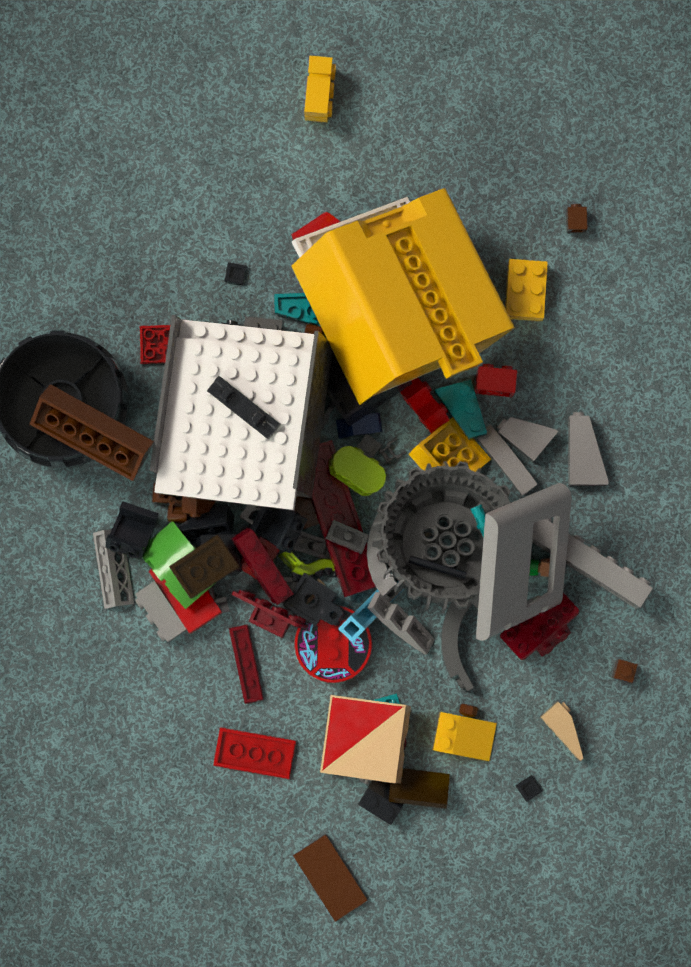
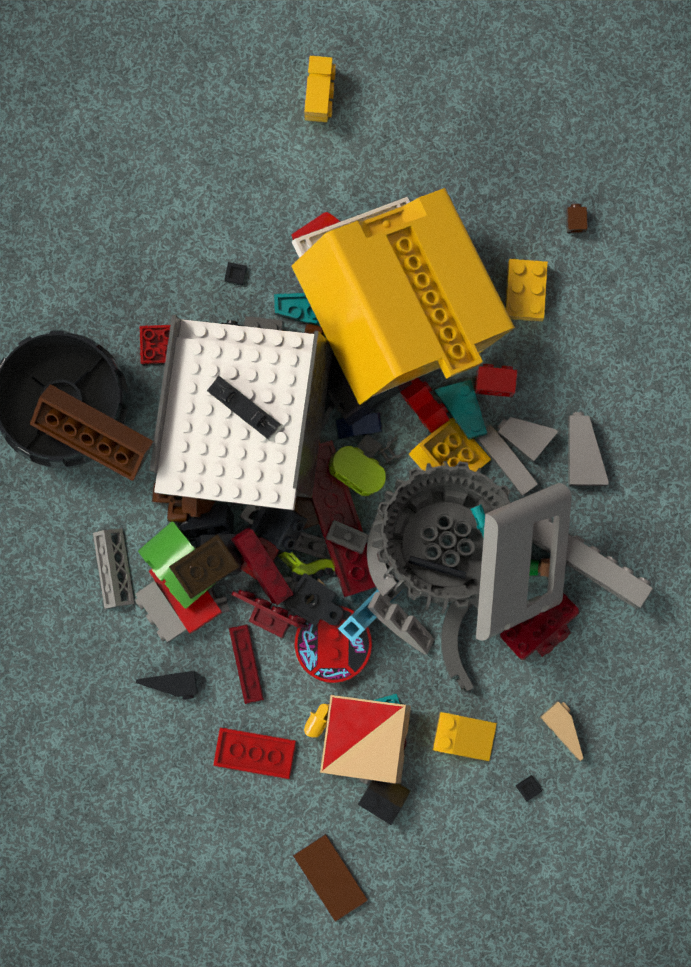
(132, 530): black panel -> none
(176, 684): none -> black slope
(317, 721): none -> yellow arm
(421, 789): dark brown tile -> none
(468, 710): reddish brown tile -> none
(624, 671): reddish brown brick -> none

